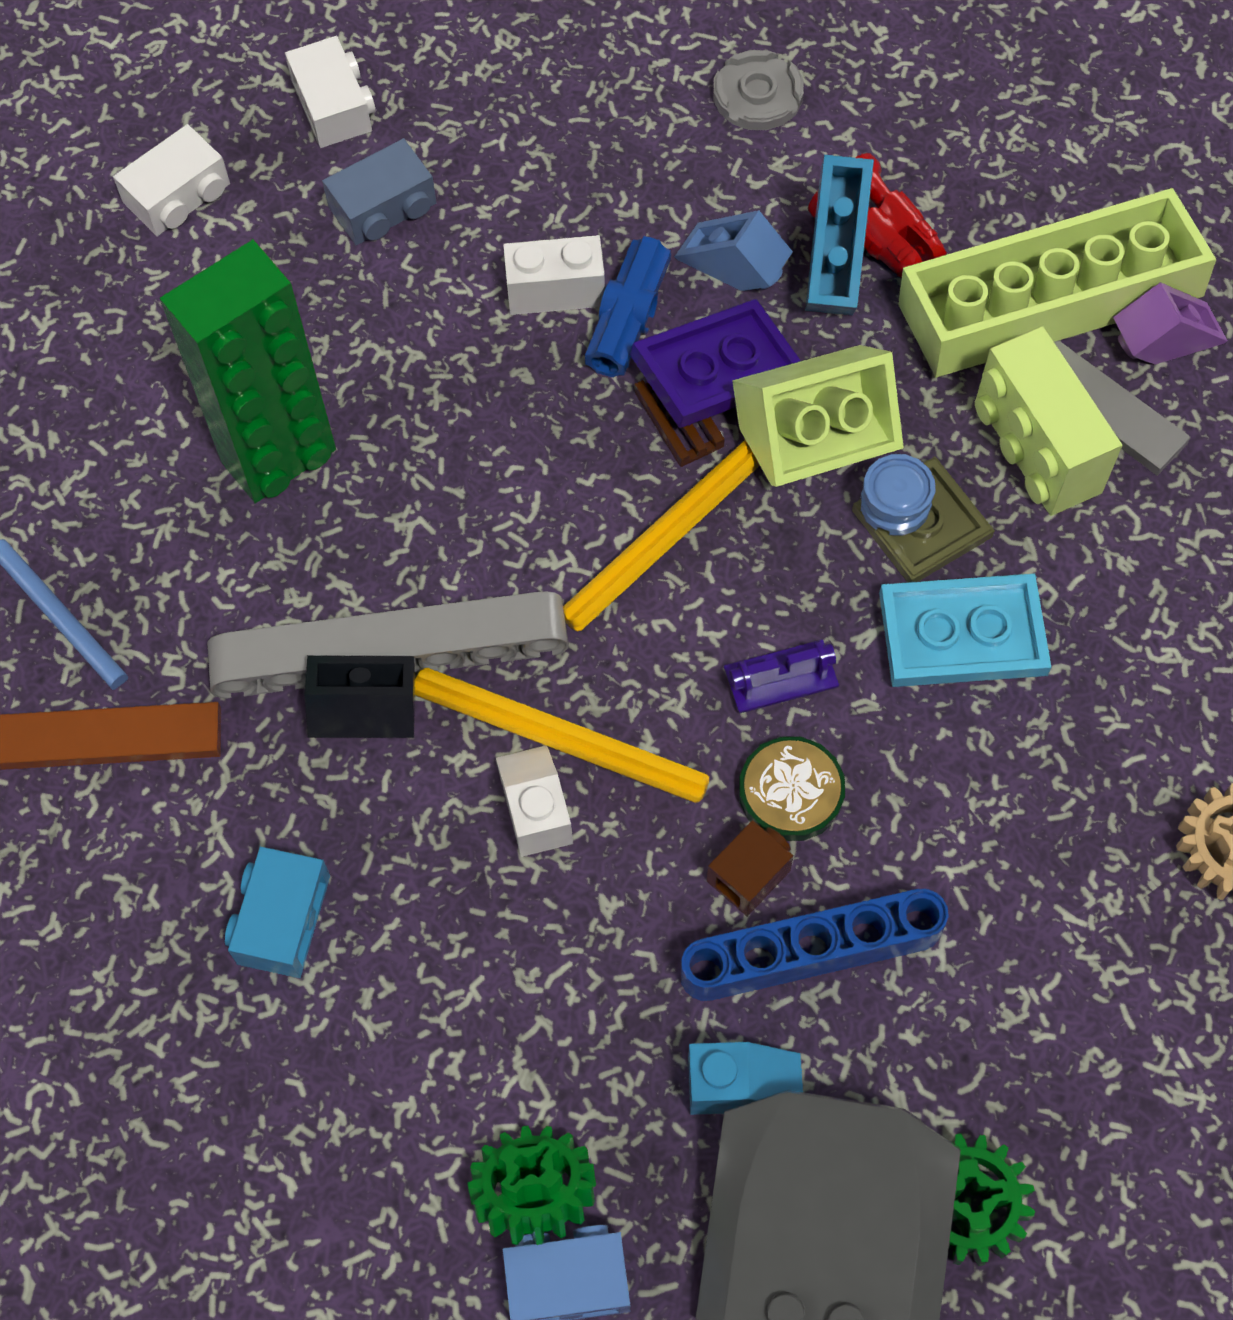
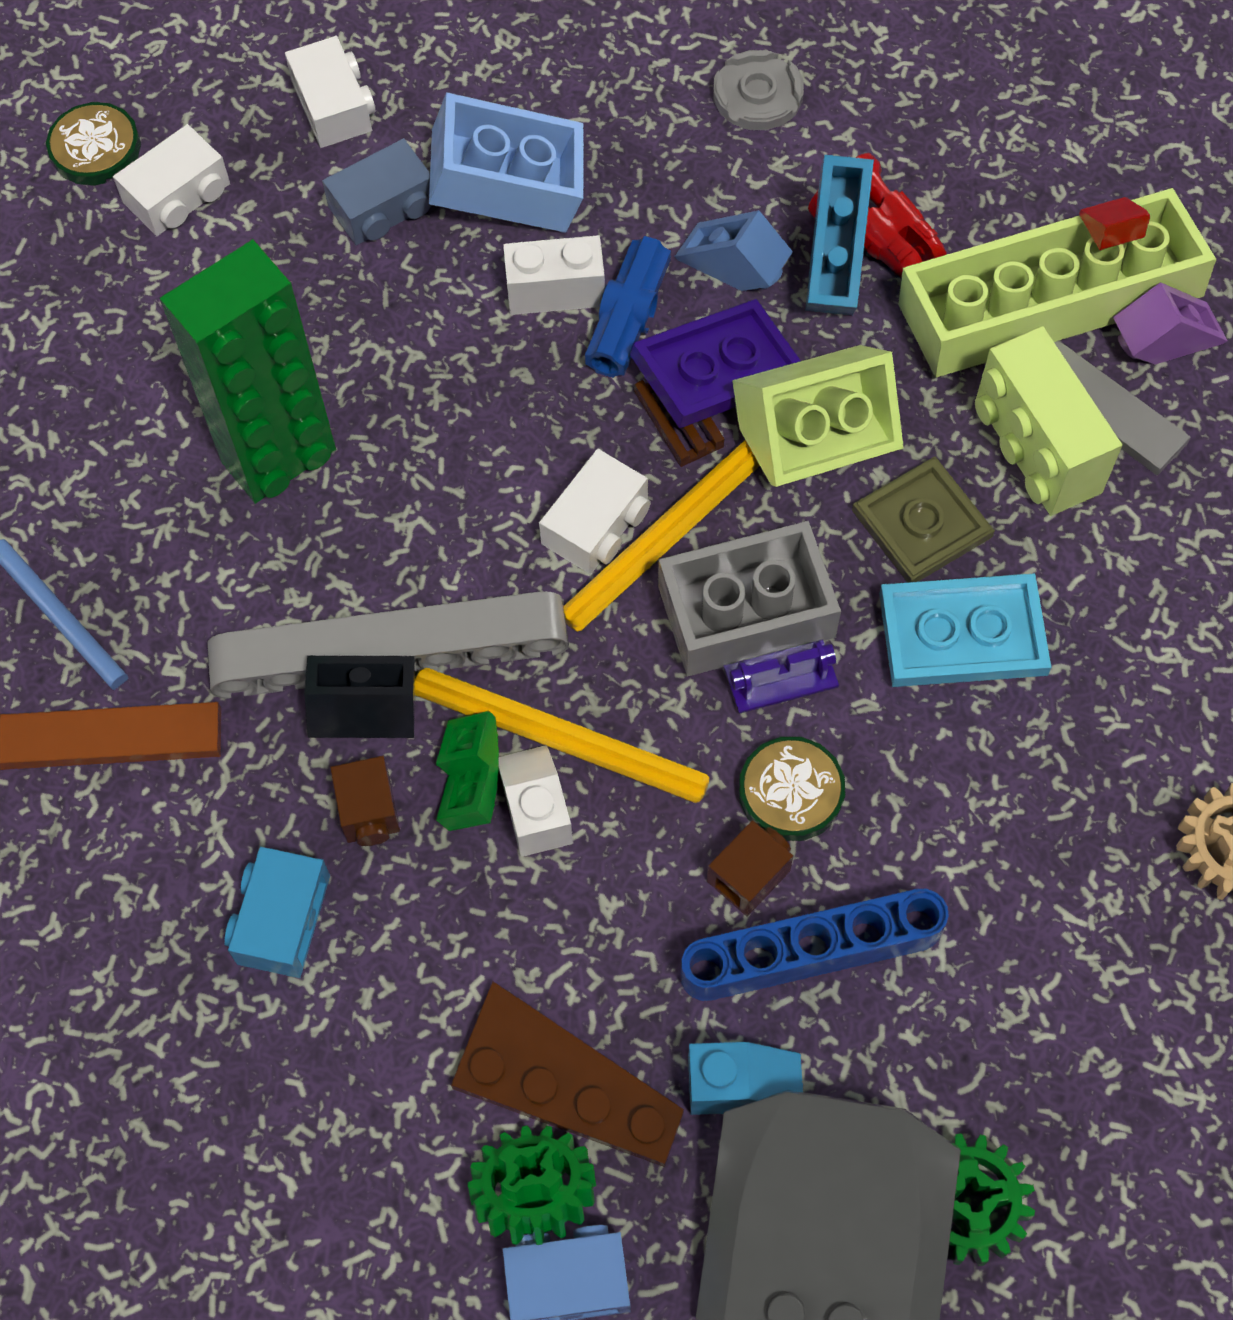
(92, 143): none -> tile
(365, 801): none -> reddish brown brick
(472, 762): none -> green slope
(506, 163): none -> light blue brick
(553, 1077): none -> reddish brown wing
(595, 512): none -> white brick
(748, 598): none -> light grey brick
(897, 494): medium blue wheel -> none
(1115, 222): none -> red slope

